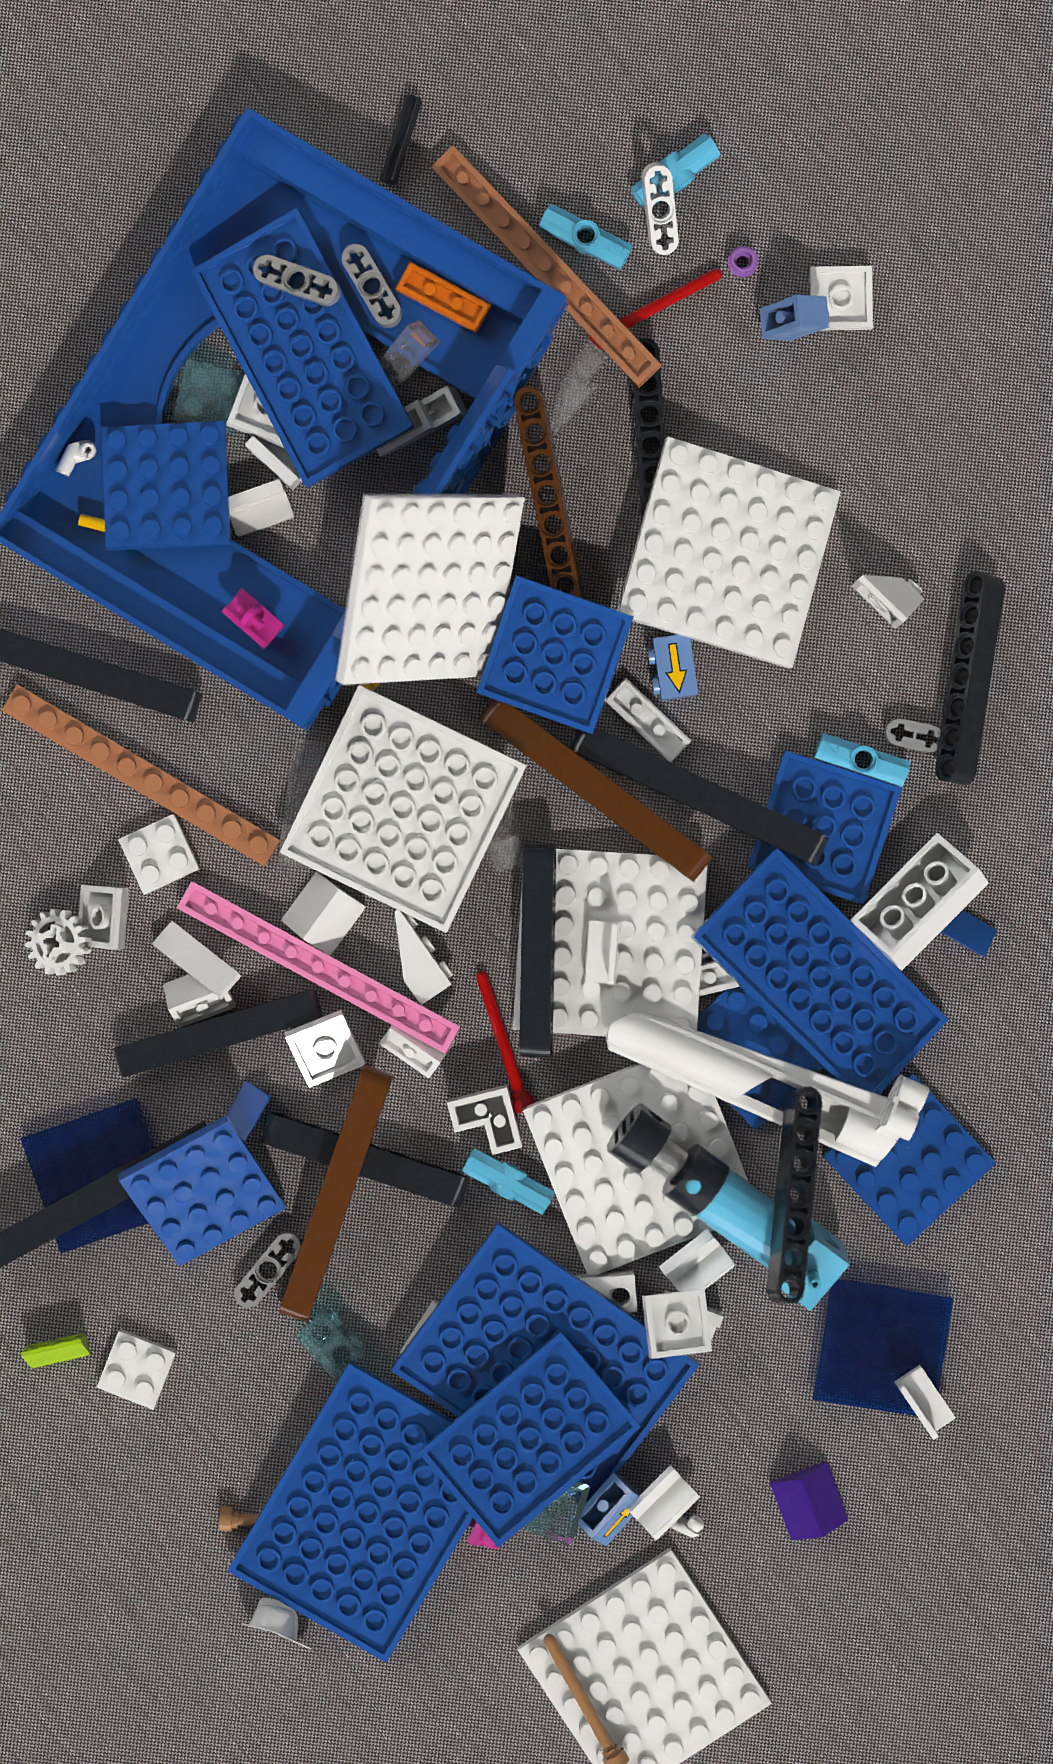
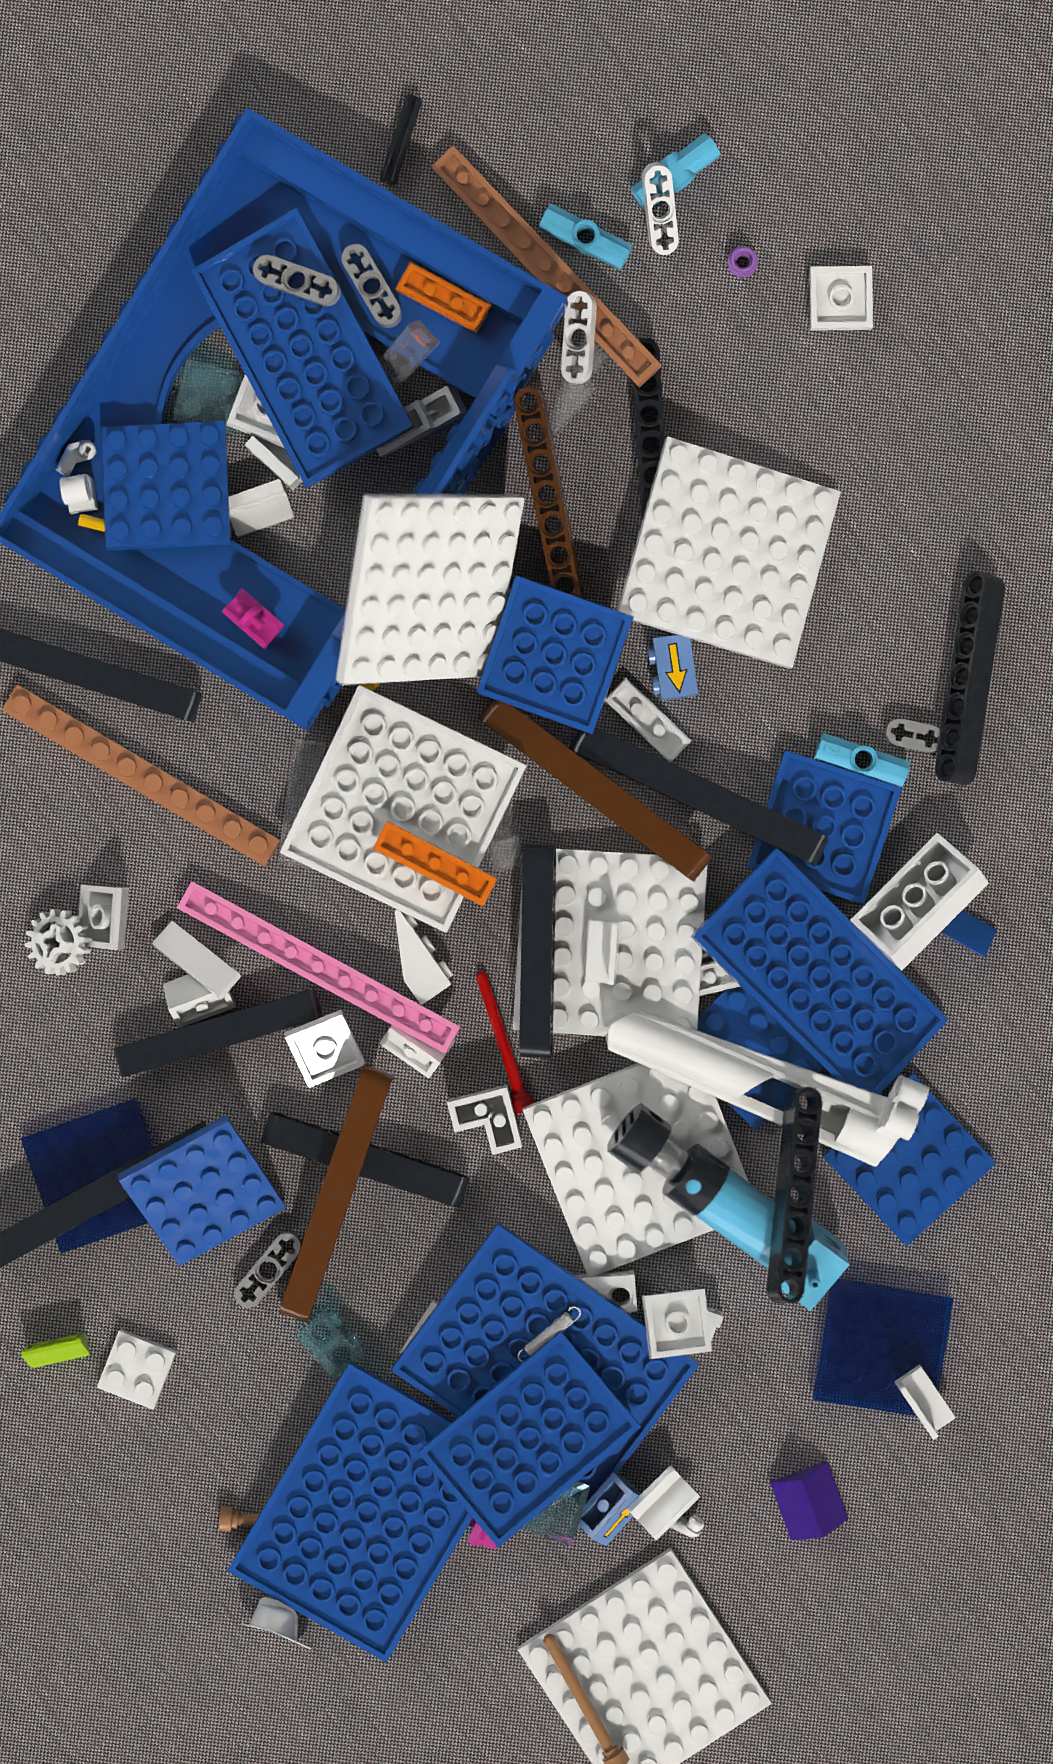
(79, 493): none -> white leg
(159, 854): white plate -> none
(248, 1108): blue slope -> none
(323, 913): white slope -> none
(435, 863): none -> orange plate
(508, 1181): medium azure piece -> none
(557, 1326): none -> white piece
(588, 347): none -> white beam
(668, 299): red piece -> none
(697, 1263): white panel -> none
(794, 317): medium blue brick -> none
(890, 596): white slope -> none

